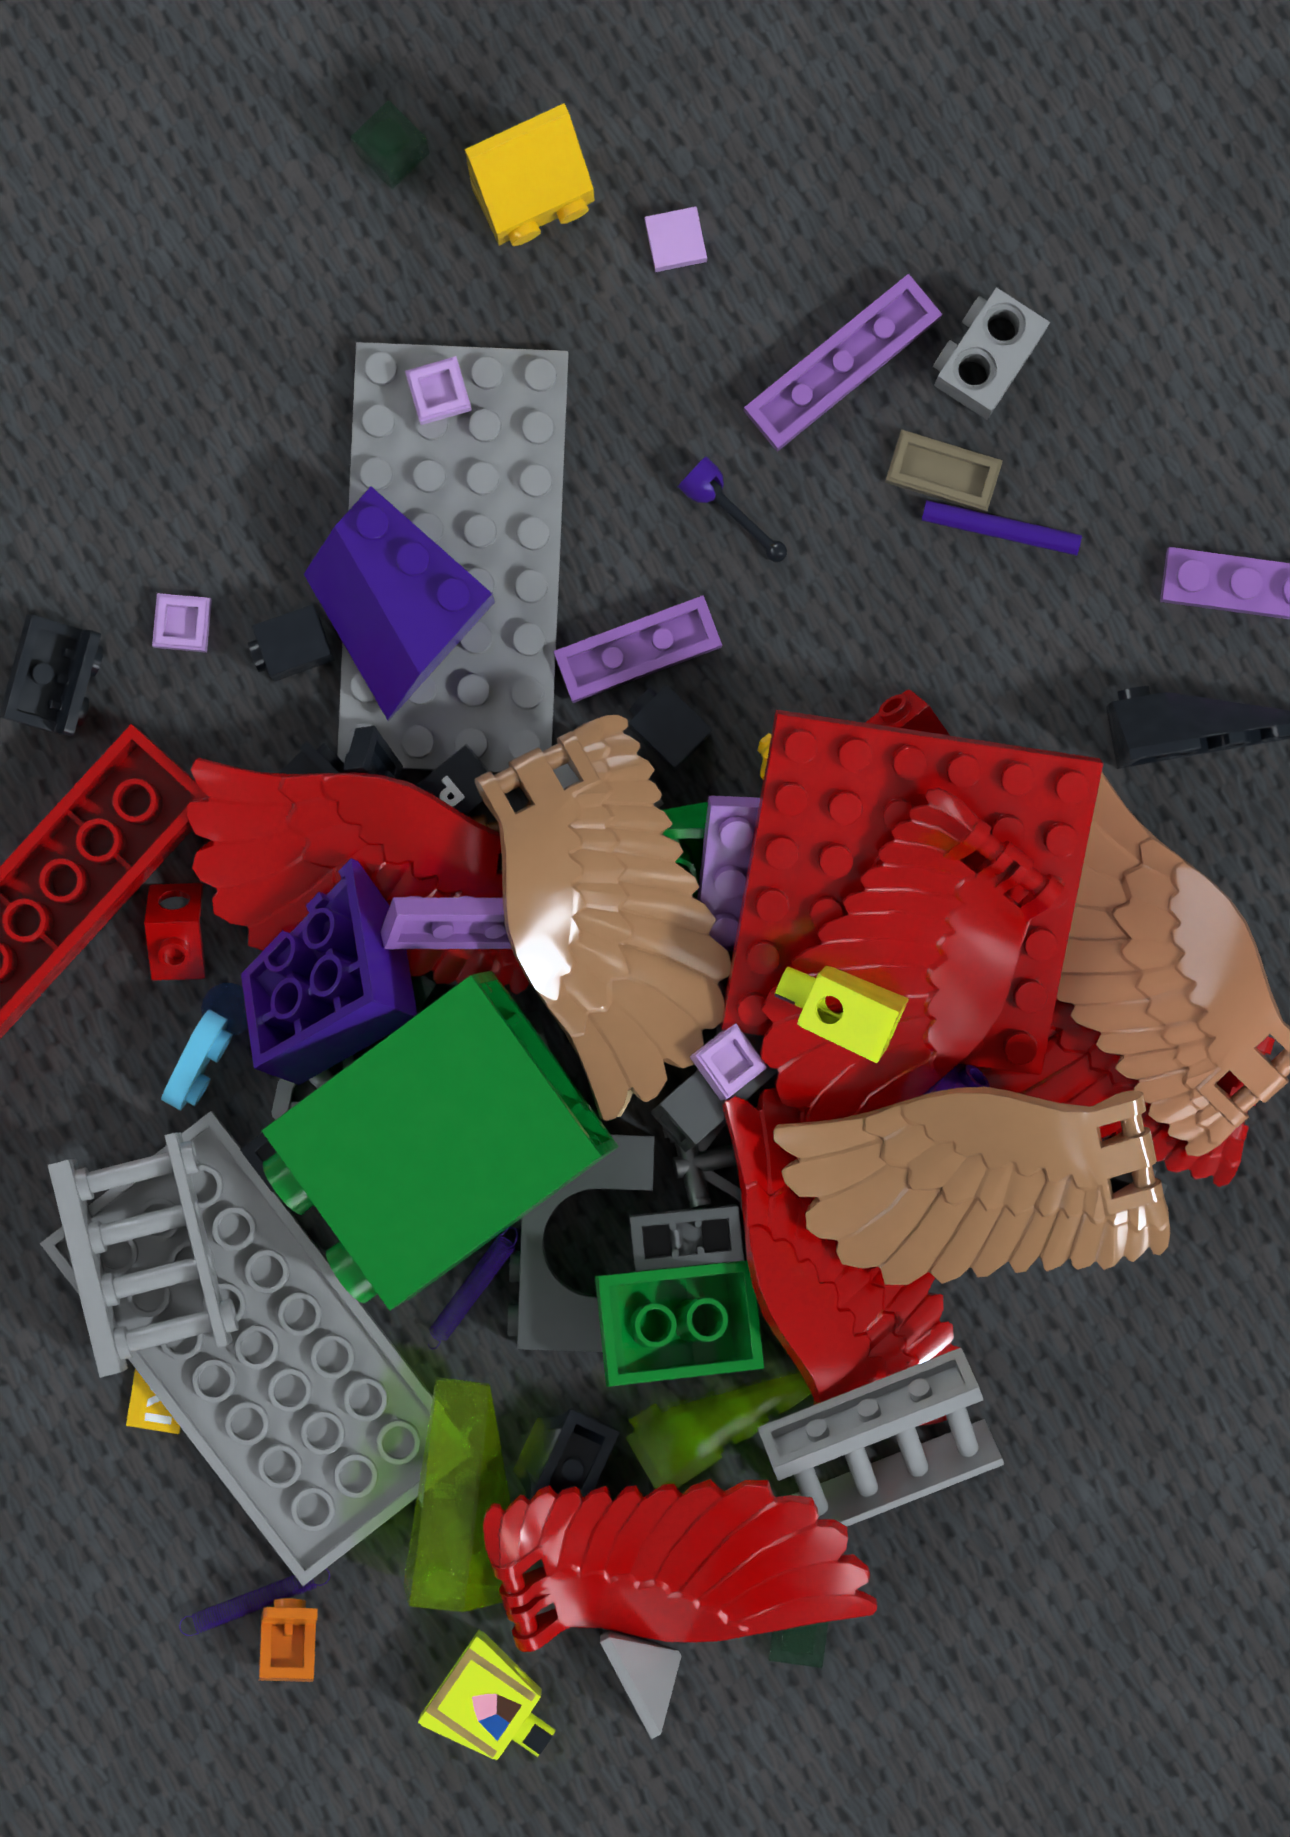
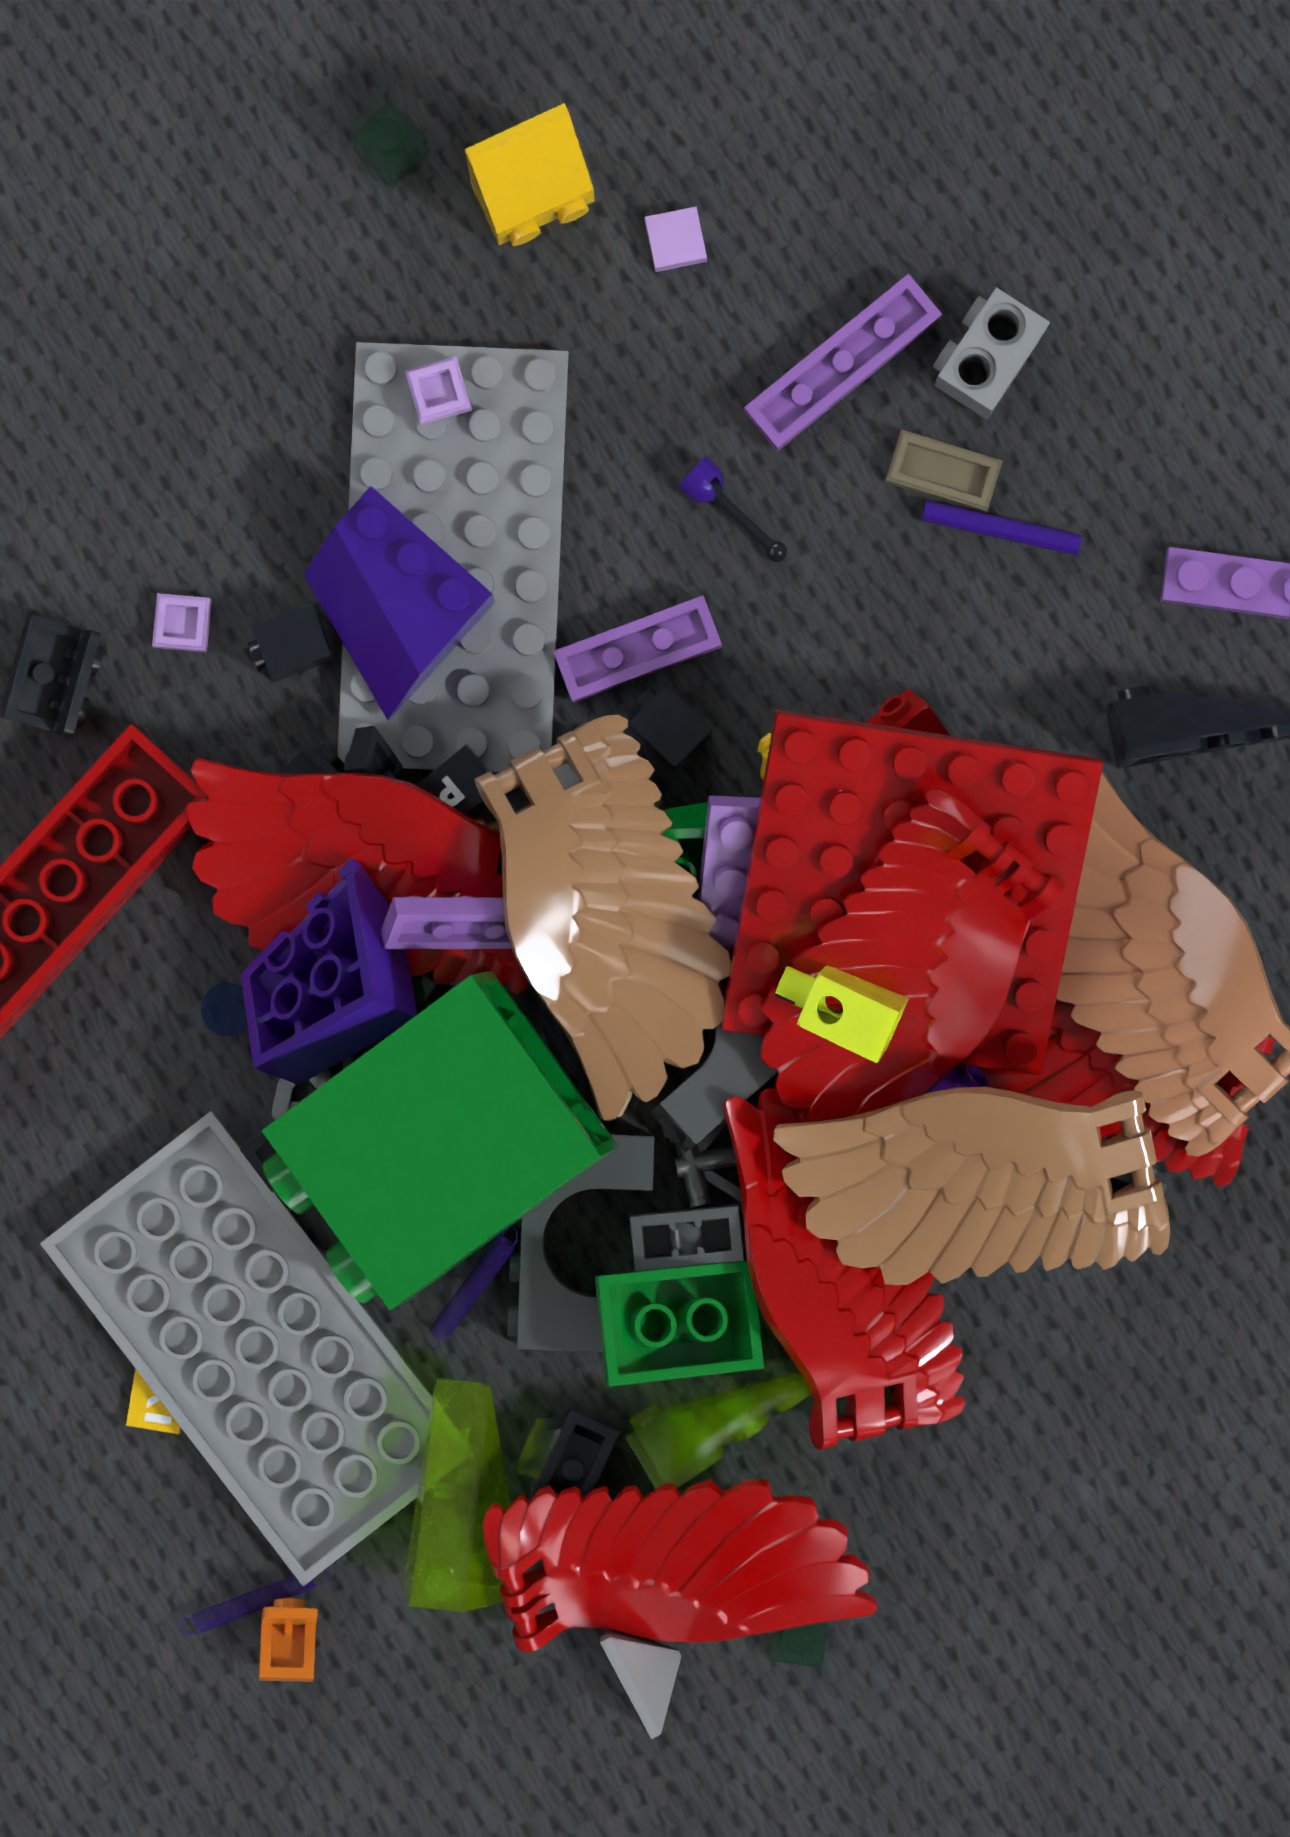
(103, 1291): light grey fence -> none
(175, 934): red bracket -> none
(205, 1044): medium azure plate -> none
(487, 1703): neon yellow torso -> none
(728, 1062): lavender tile -> none
(876, 1413): light grey fence -> none

